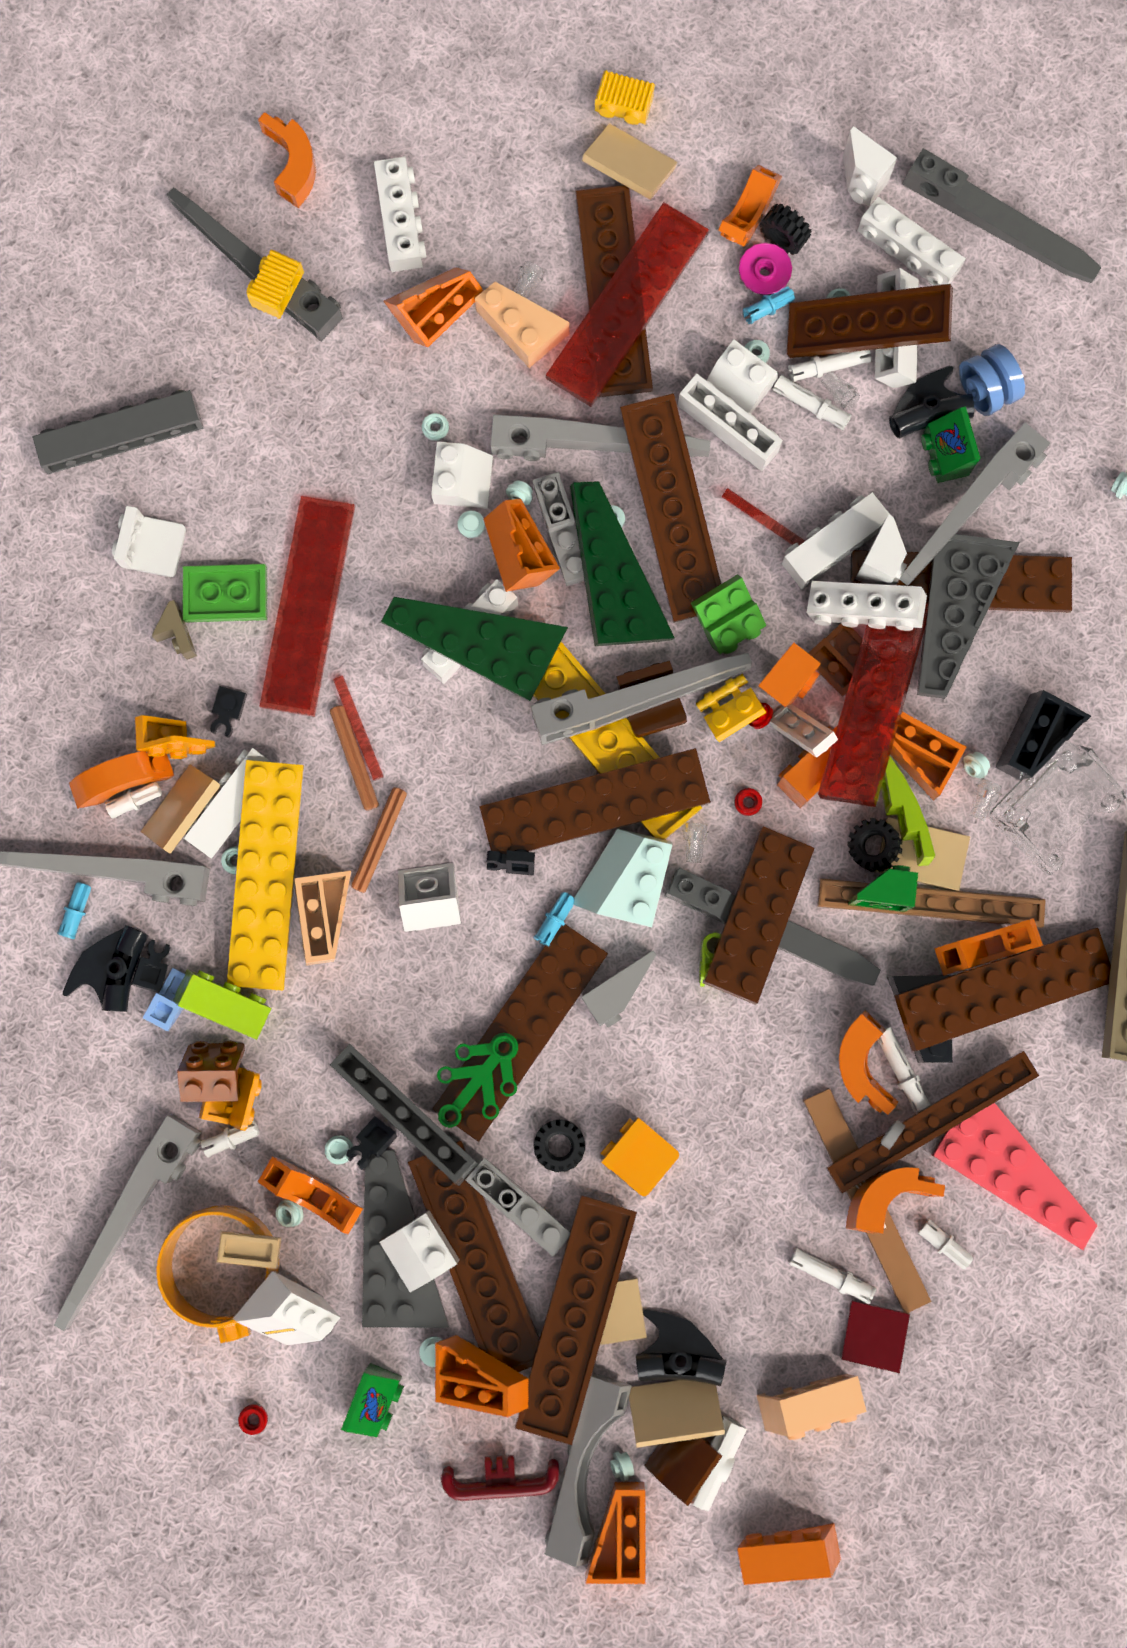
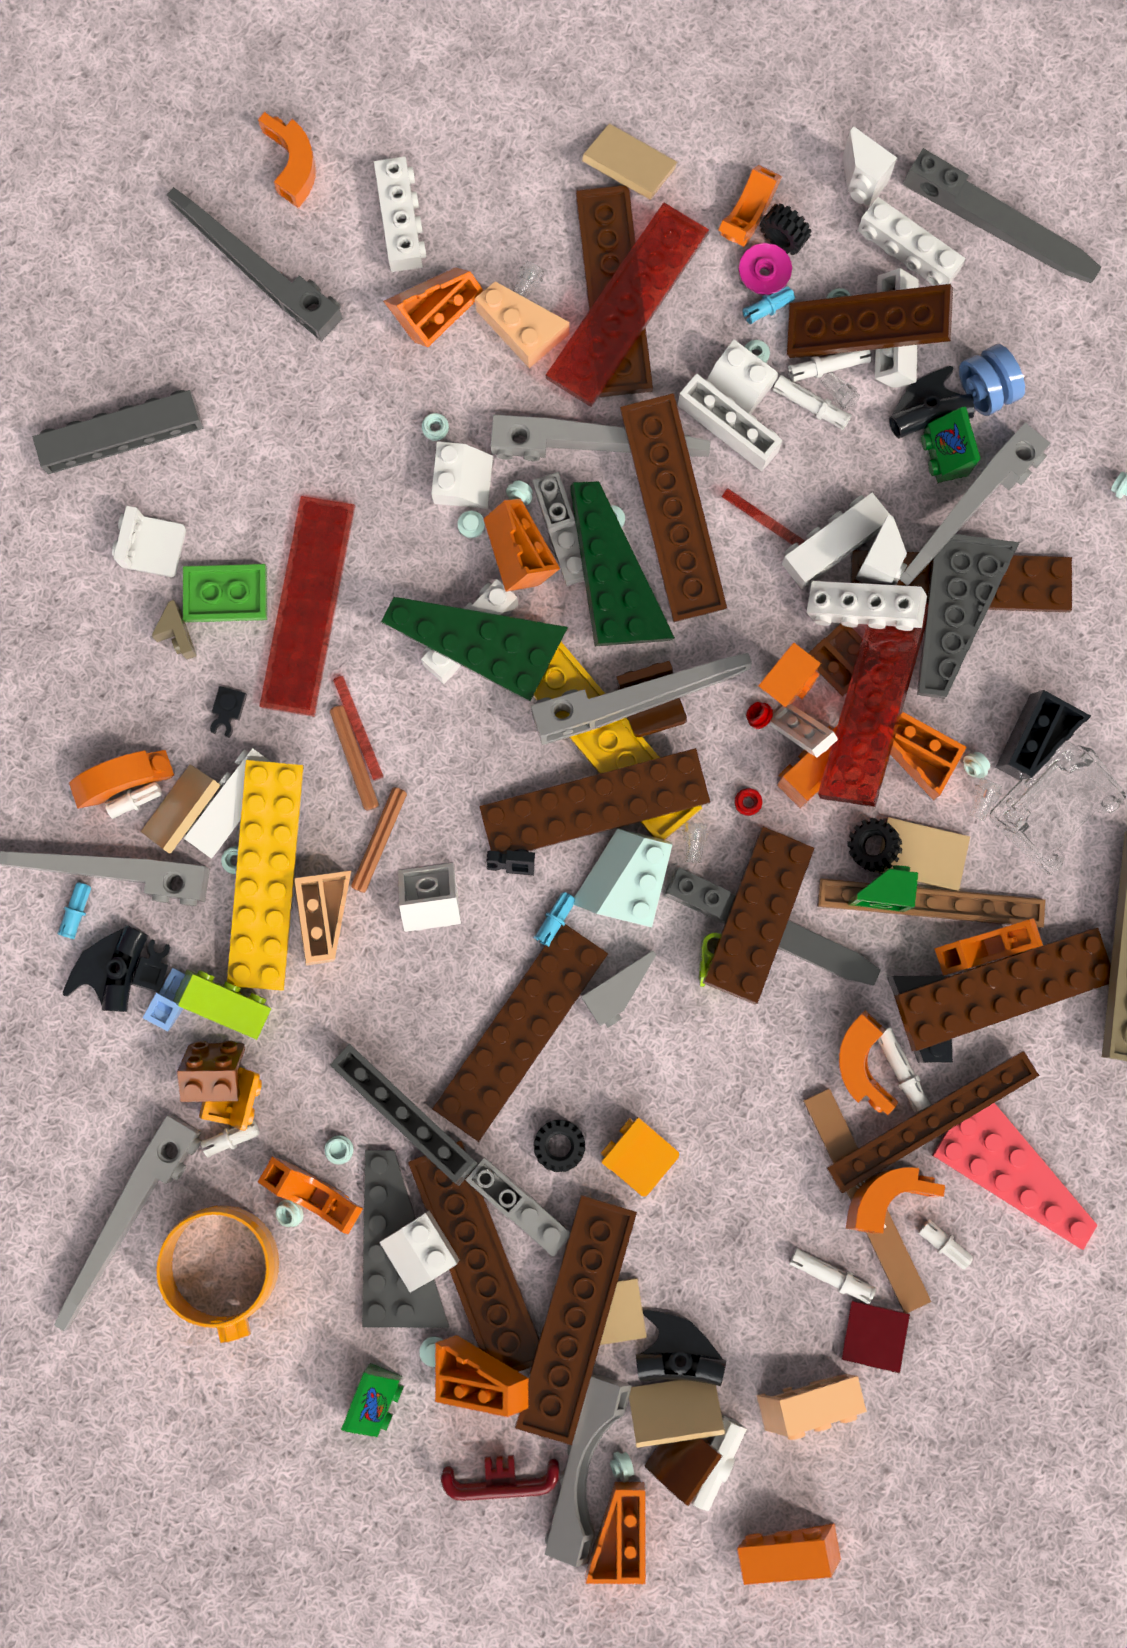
(167, 736): light orange bracket -> none
(244, 1423): red plate -> none
(249, 1249): tan tile -> none
(274, 283): yellow brick -> none
(287, 1312): white slope -> none
(373, 1139): black plate -> none
(480, 1076): green plant -> none
(624, 98): yellow brick -> none
(728, 615): bright green plate -> none
(735, 713): yellow plate -> none
(892, 1134): light grey tile -> none
(902, 802): lime slope -> none

